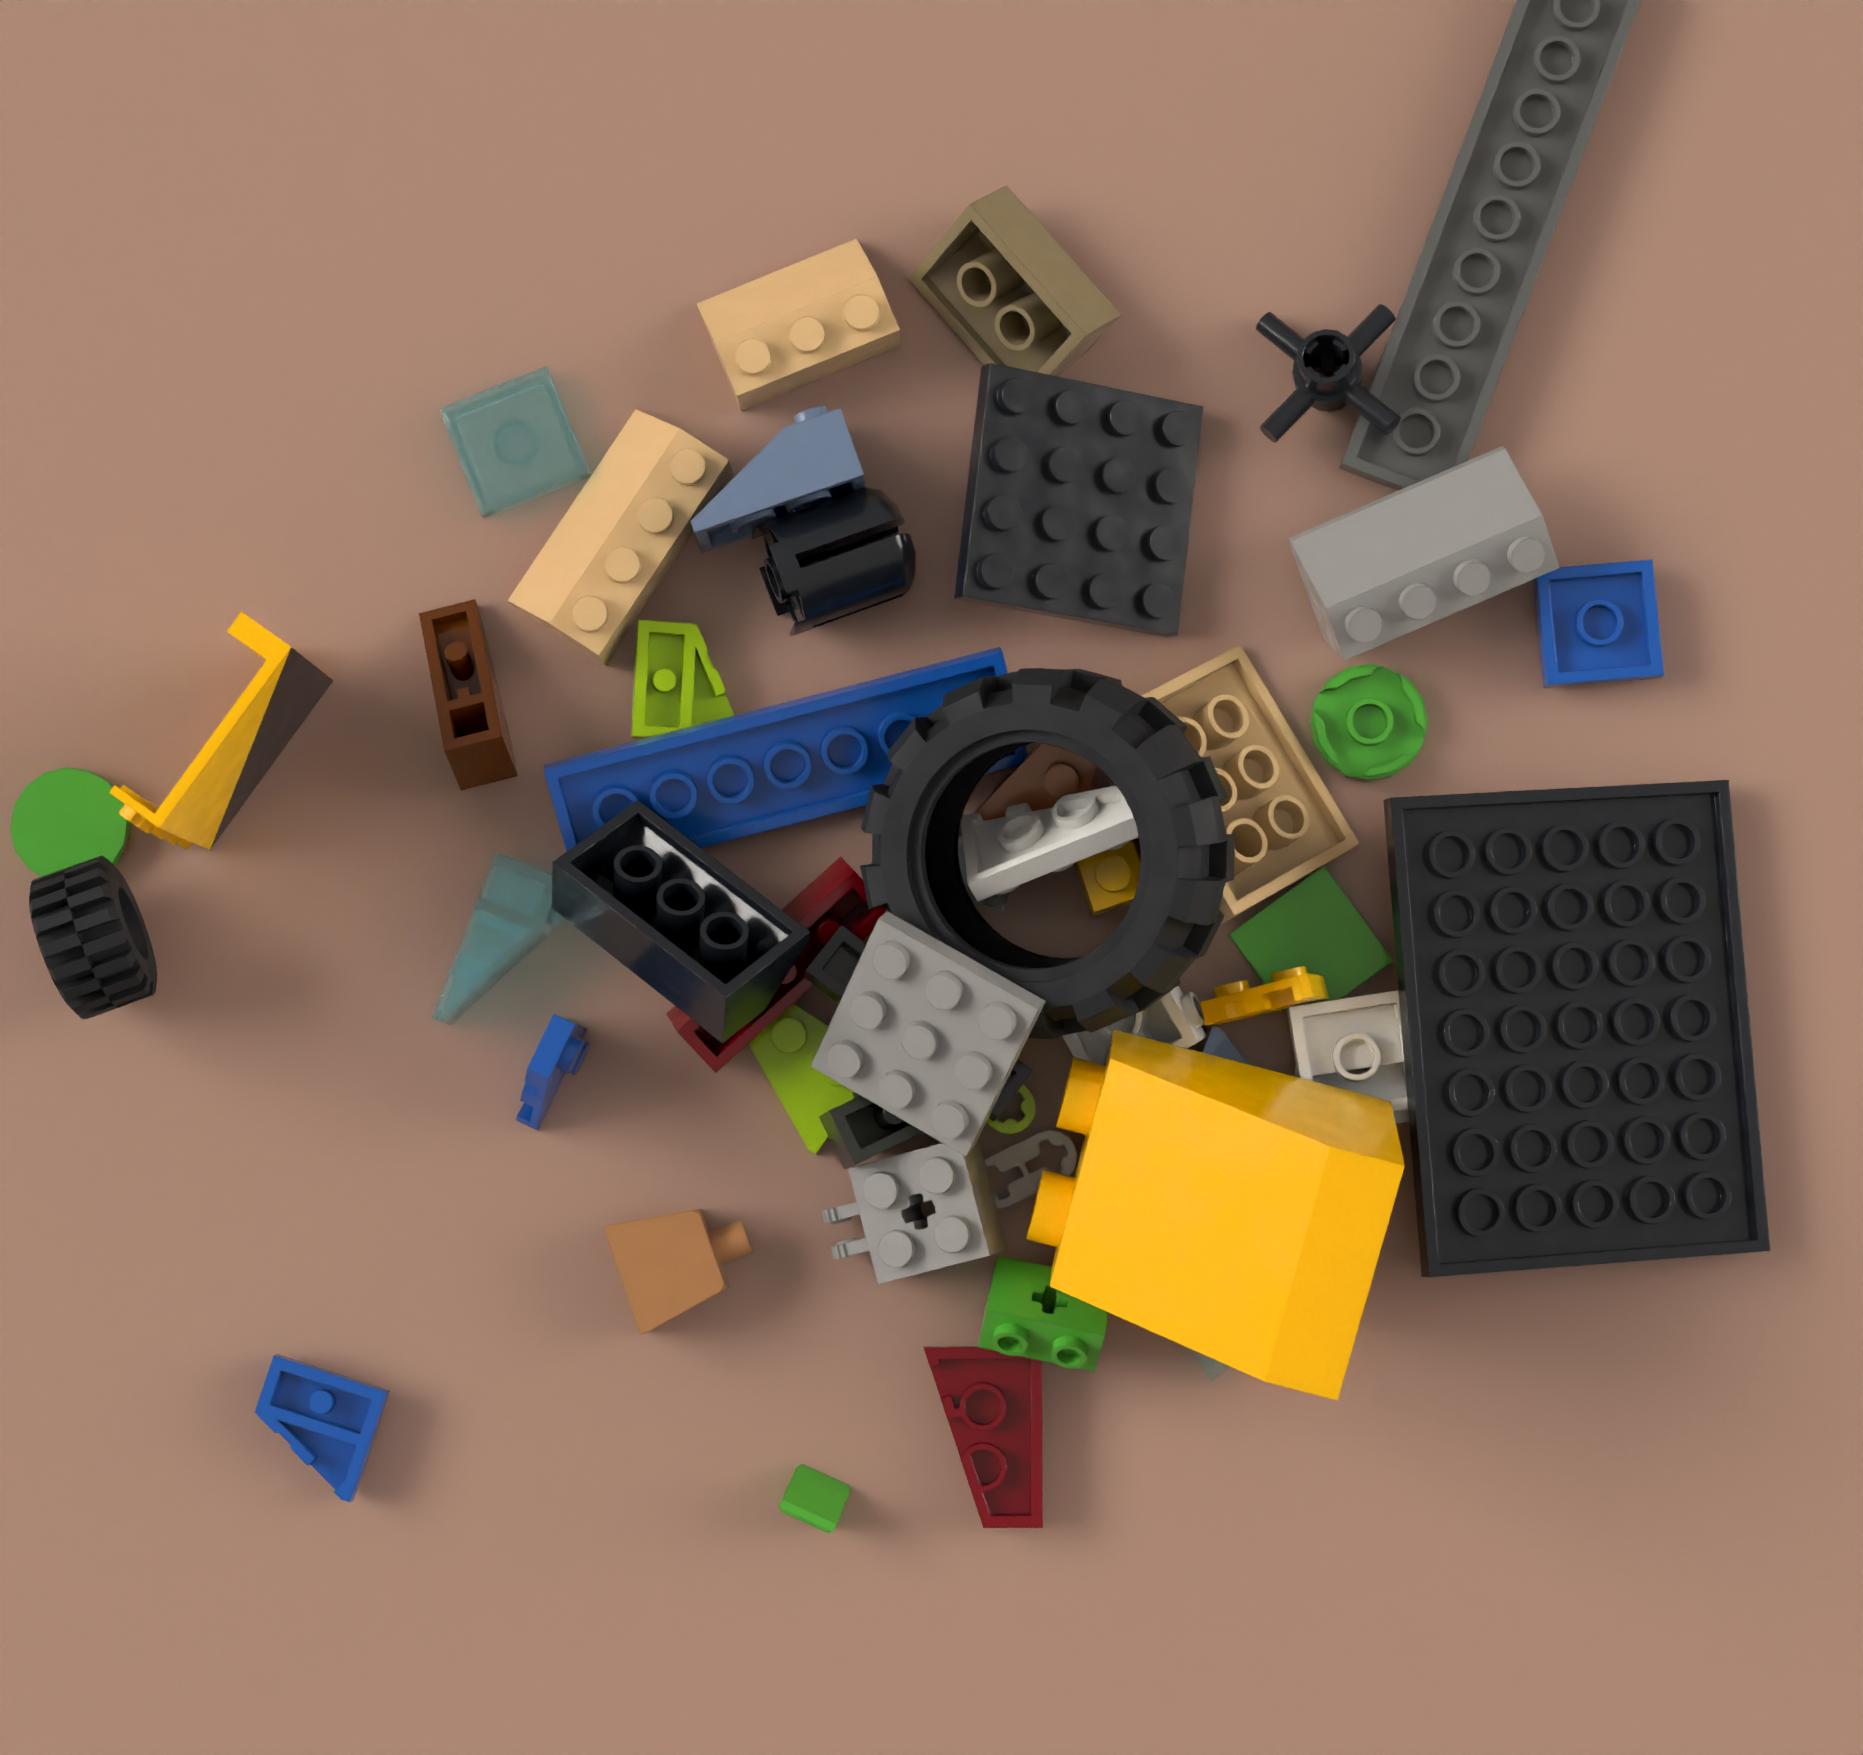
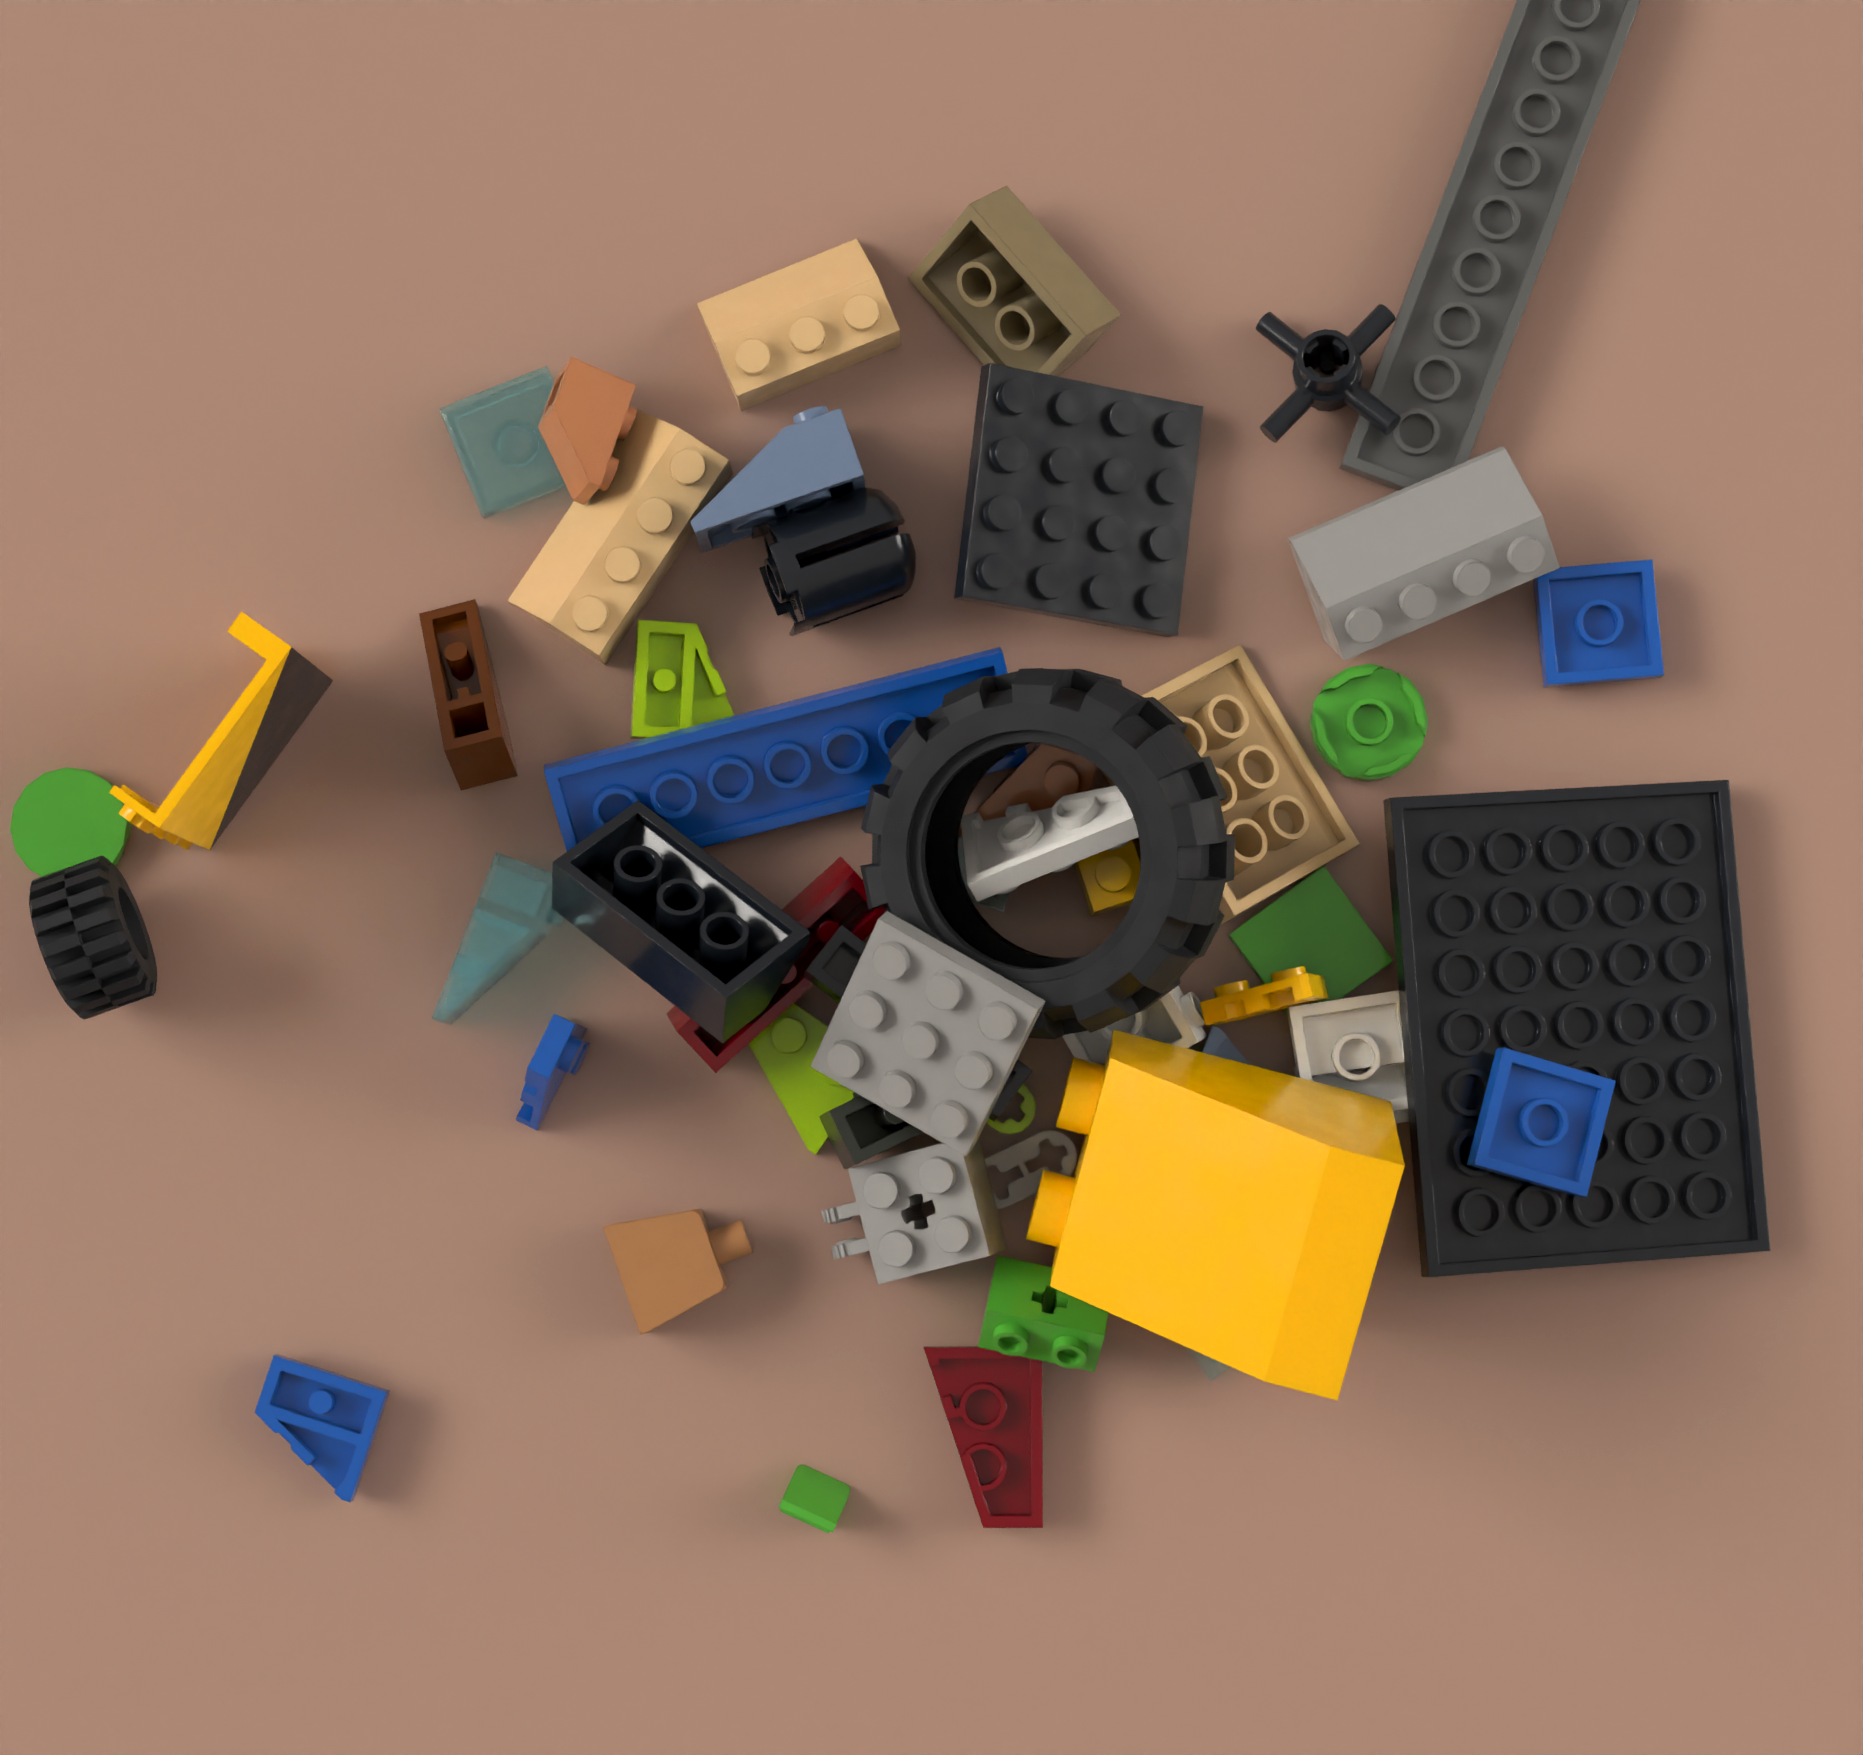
(582, 424): none -> nougat slope
(1541, 1122): none -> blue plate

